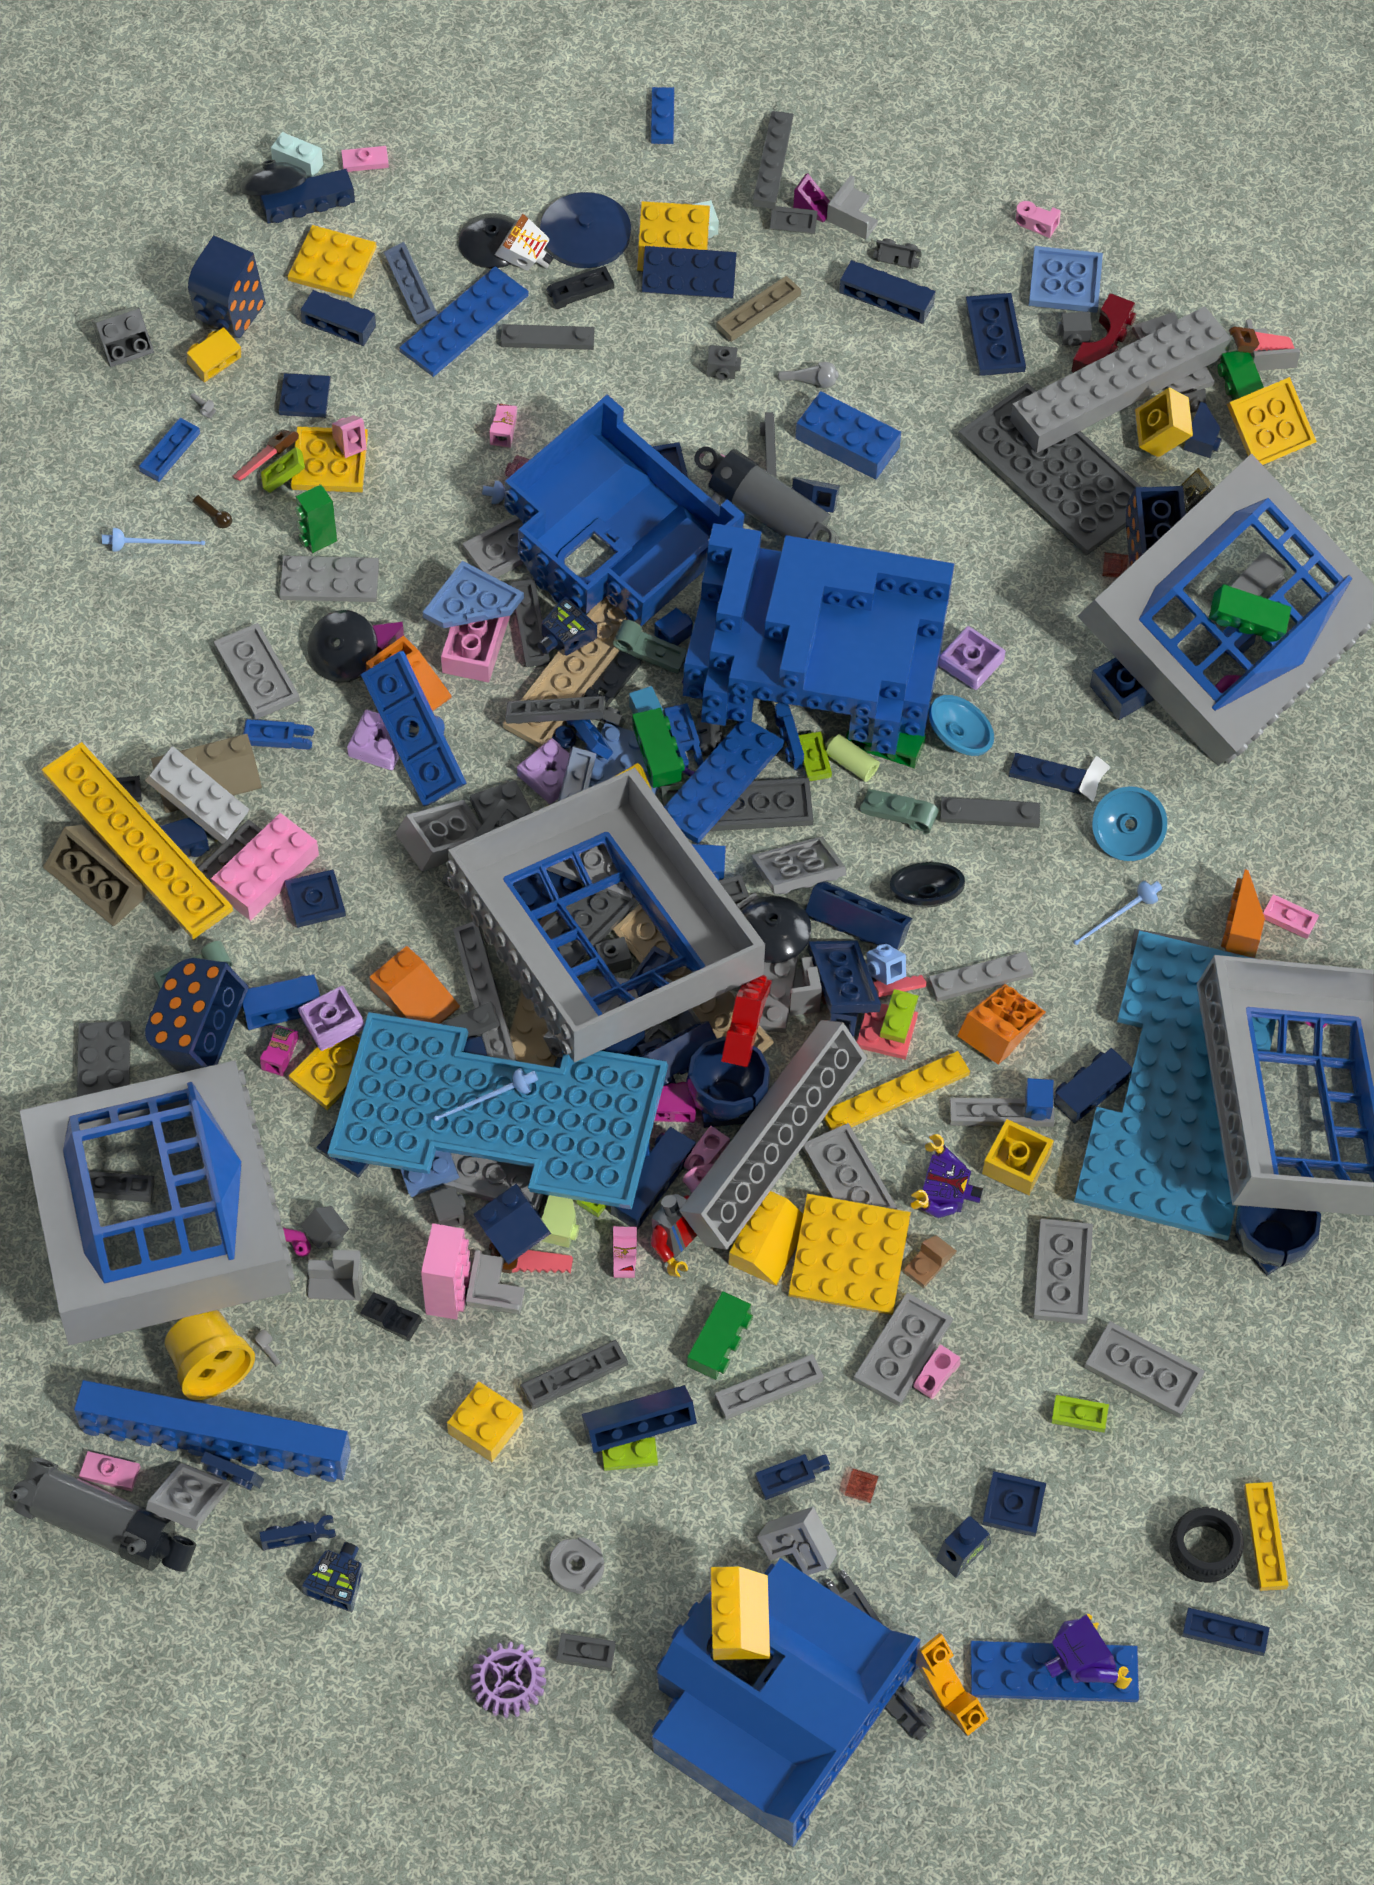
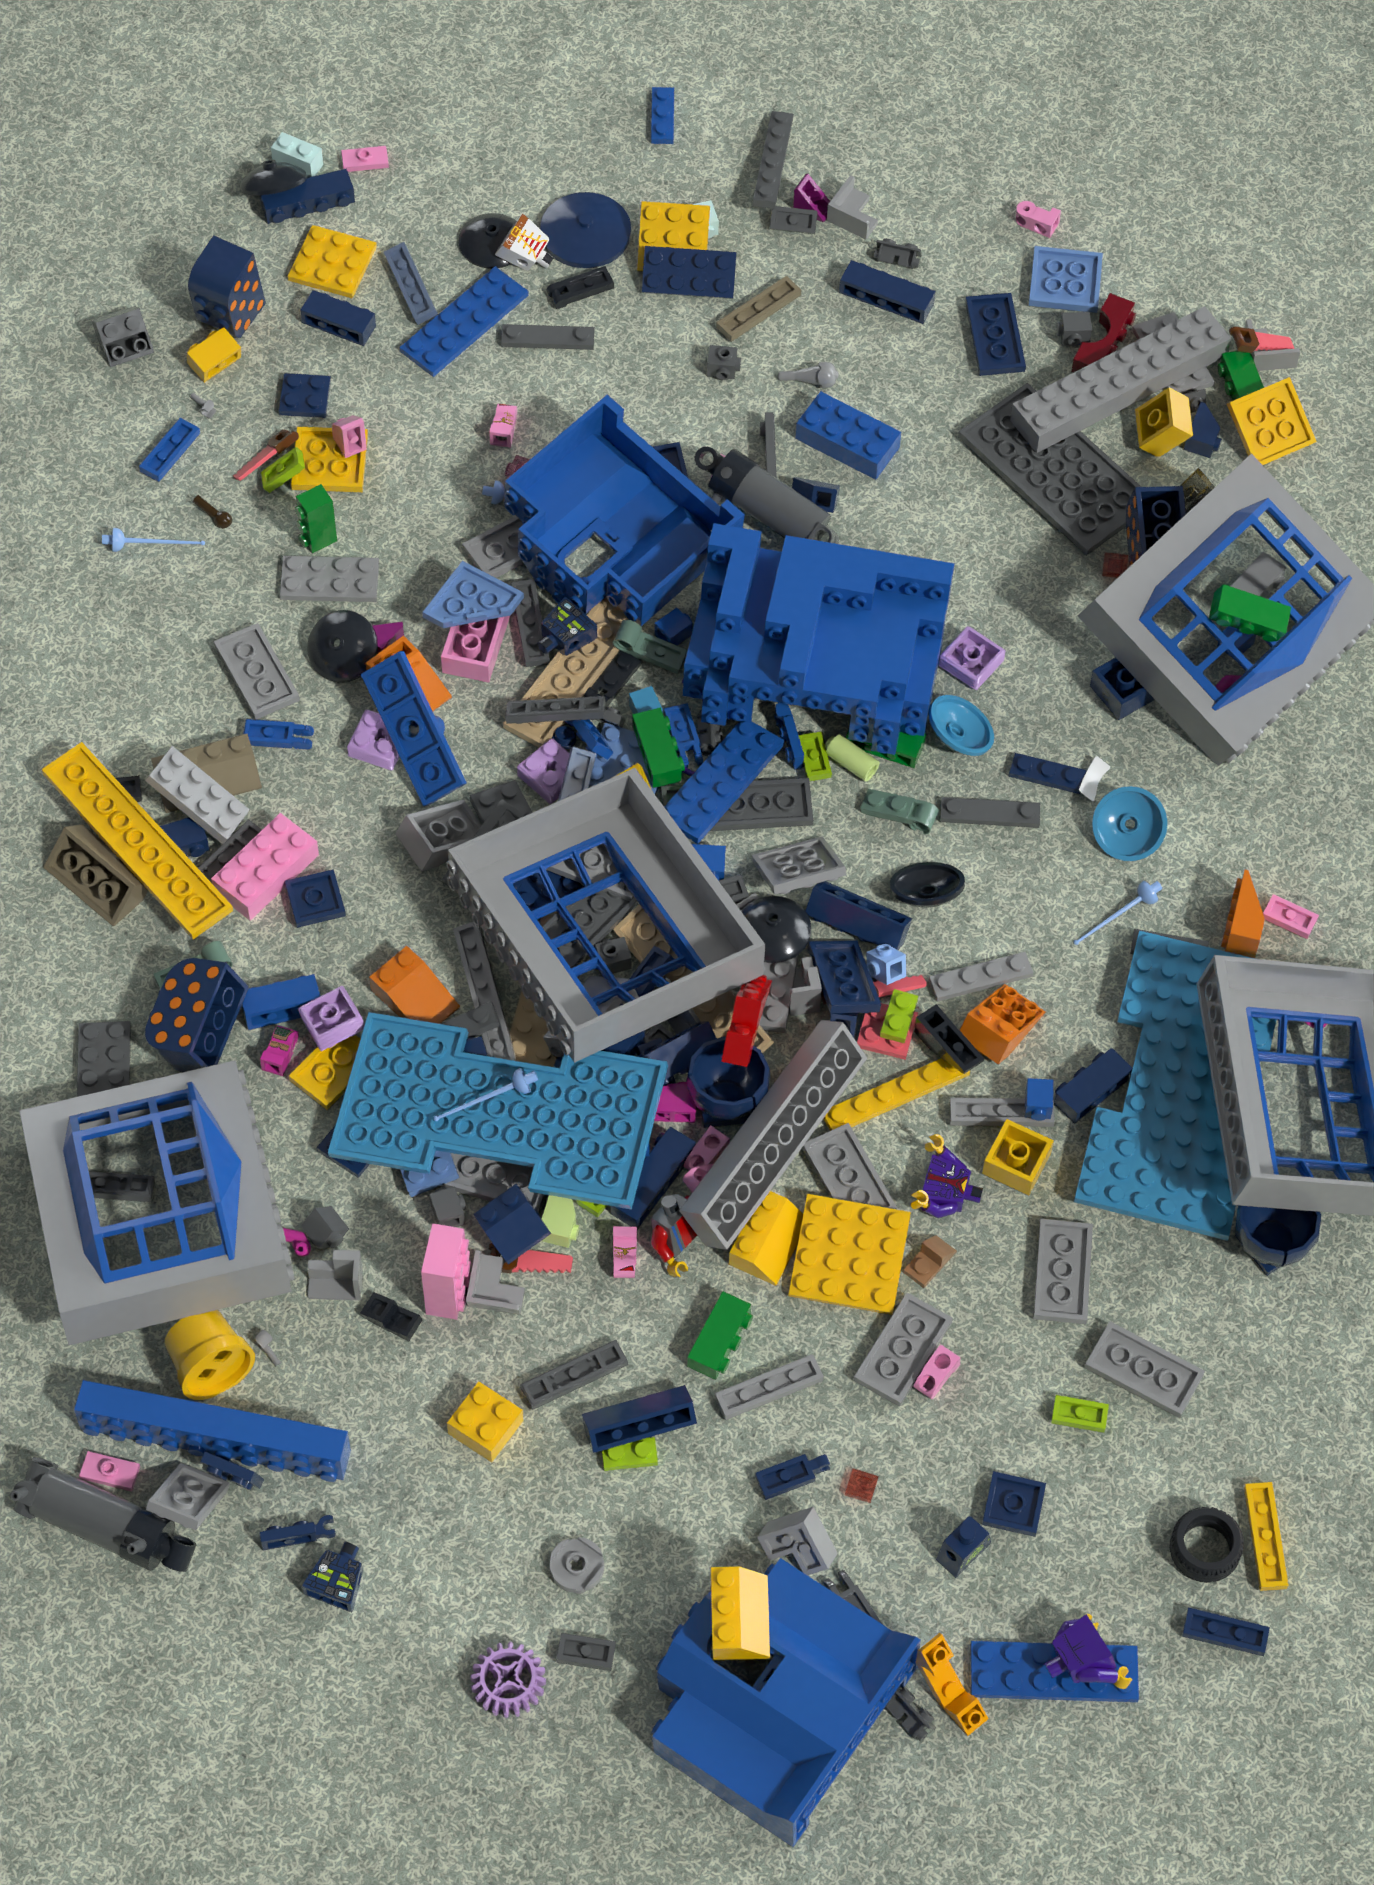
(946, 1040): none -> black slope

